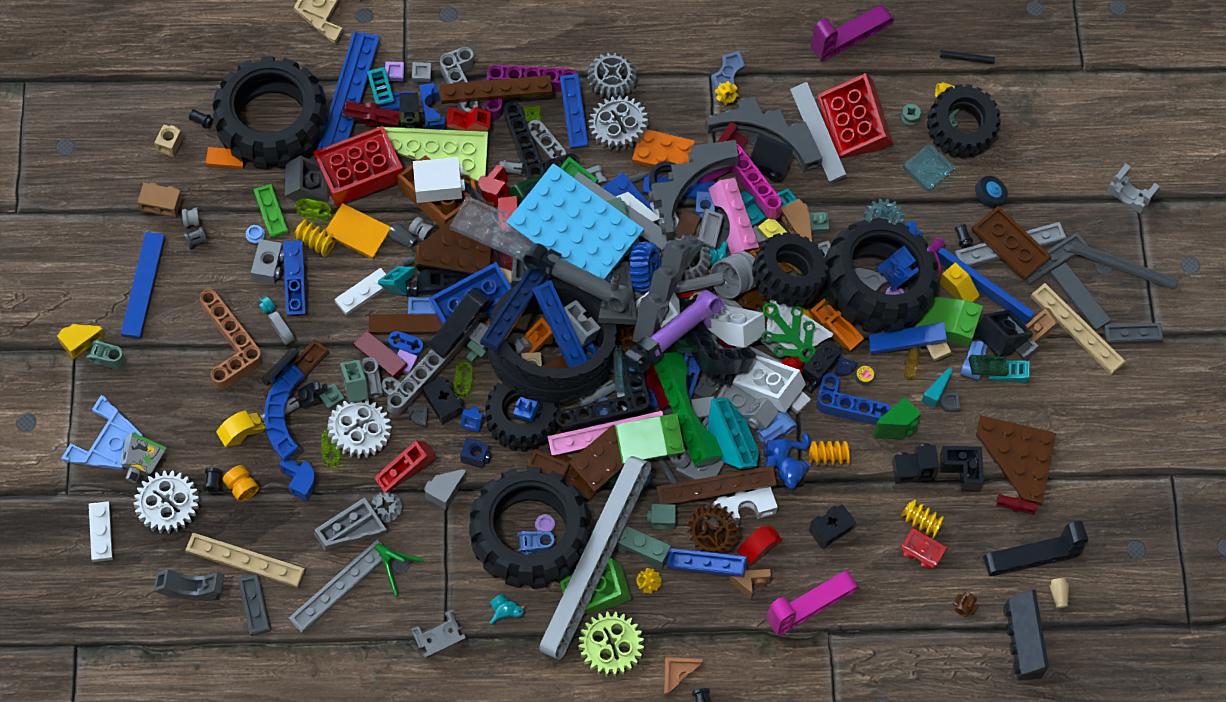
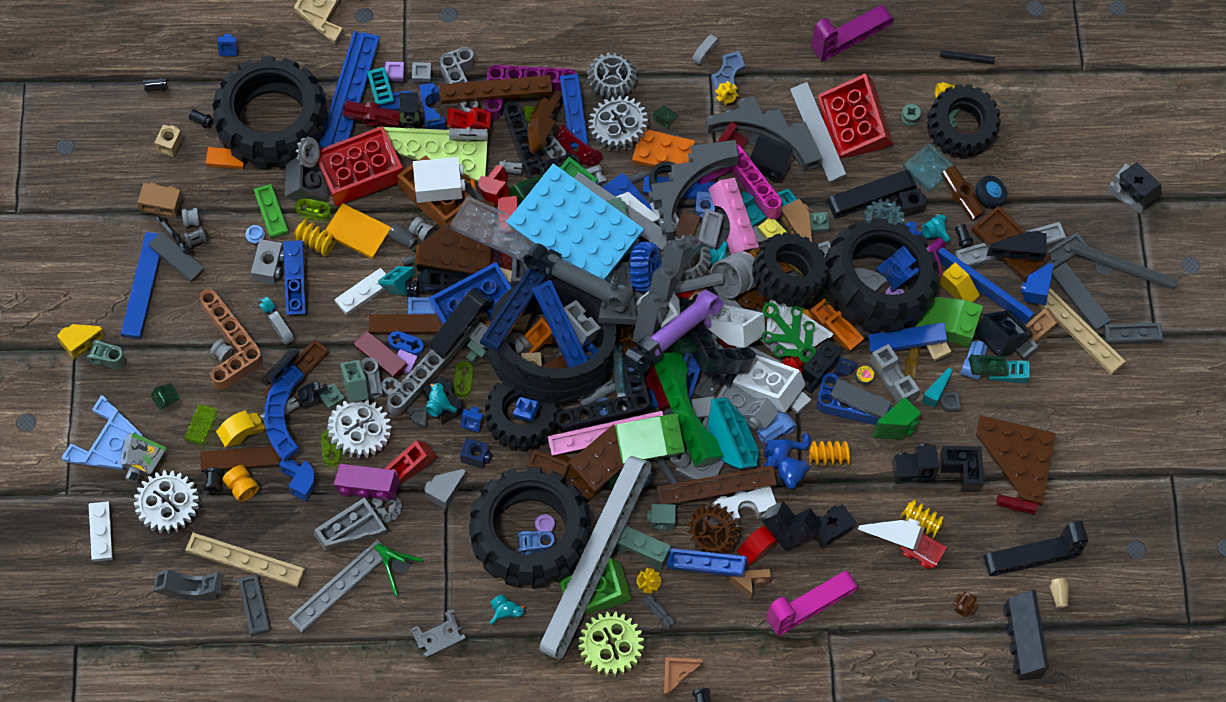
(155, 84): none -> black pin
(164, 396): none -> clear green slope
(175, 257): none -> dark grey tile
(184, 248): none -> black piece
(200, 424): none -> clear neon green tile
(222, 350): none -> light grey wheel
(227, 45): none -> blue tile
(249, 457): none -> reddish brown tile
(313, 152): none -> light grey gear
(366, 482): none -> magenta brick
(438, 401): none -> teal animal
(468, 134): none -> light grey pin
(541, 122): none -> reddish brown slope
(586, 154): none -> dark red piece
(659, 611): none -> dark grey axle
(664, 116): none -> clear green slope
(705, 49): none -> light grey beam
(791, 528): none -> black brick
(860, 399): none -> dark grey tile
(862, 196): none -> black beam
(886, 365): none -> light grey arch
(901, 532): none -> white slope
(909, 208): none -> black brick
(936, 228): none -> teal animal
(968, 201): none -> reddish brown piece
(1023, 246): none -> black slope
(1038, 285): none -> blue slope
(1140, 184): none -> black brick

